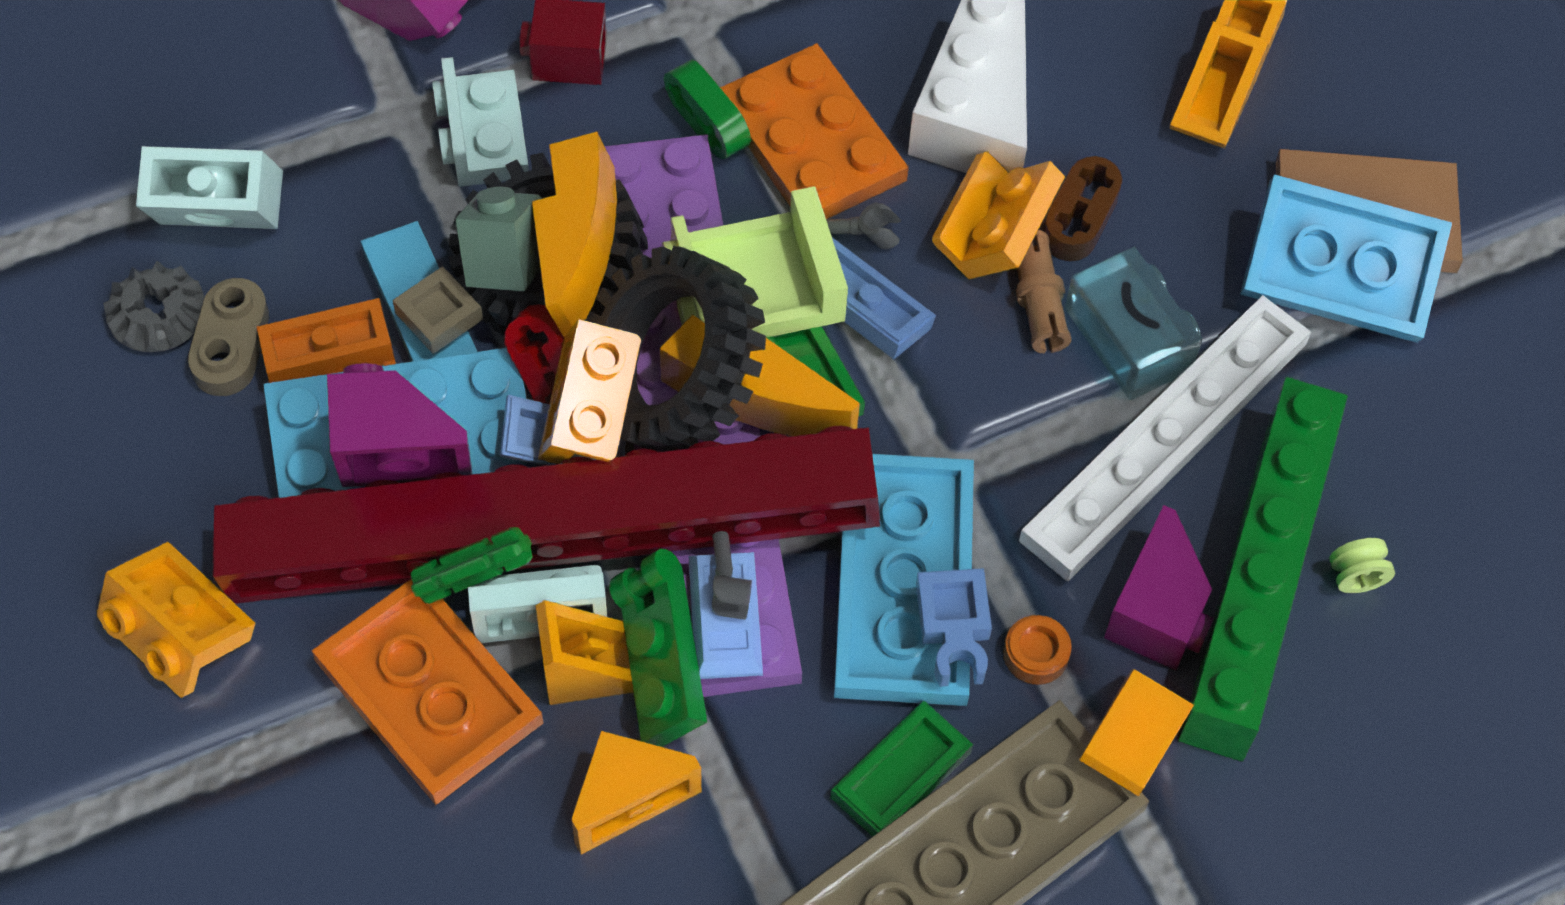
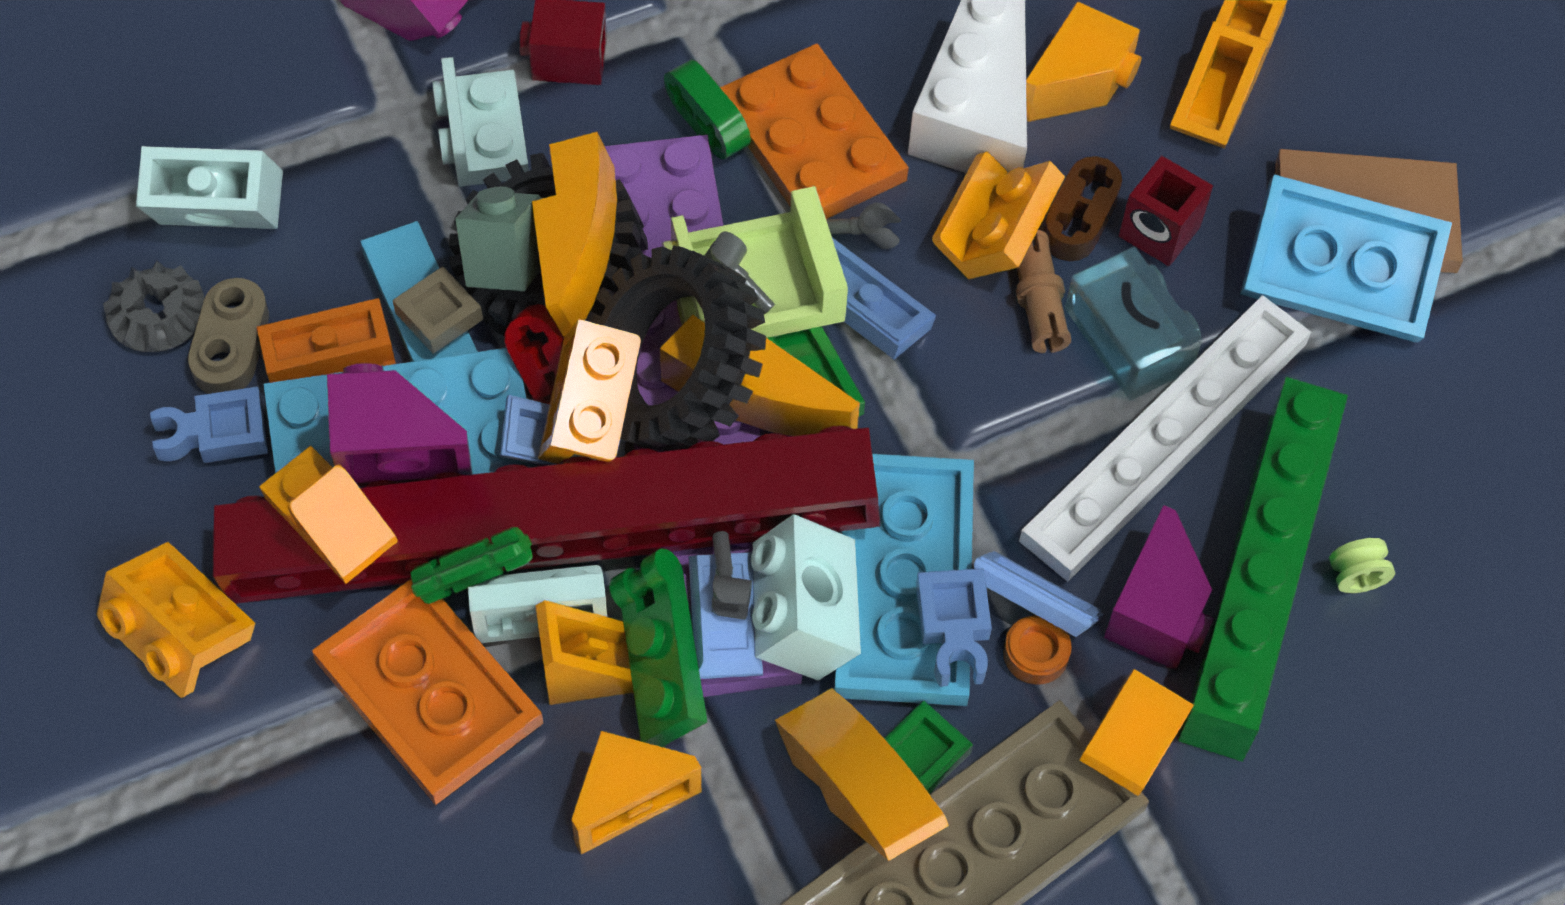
(222, 427): none -> medium blue plate
(329, 513): none -> light orange slope
(730, 251): none -> dark grey hand
(805, 598): none -> light aqua brick
(860, 774): none -> light orange slope
(1037, 594): none -> light blue tile
(1082, 65): none -> light orange slope
(1165, 210): none -> dark red brick

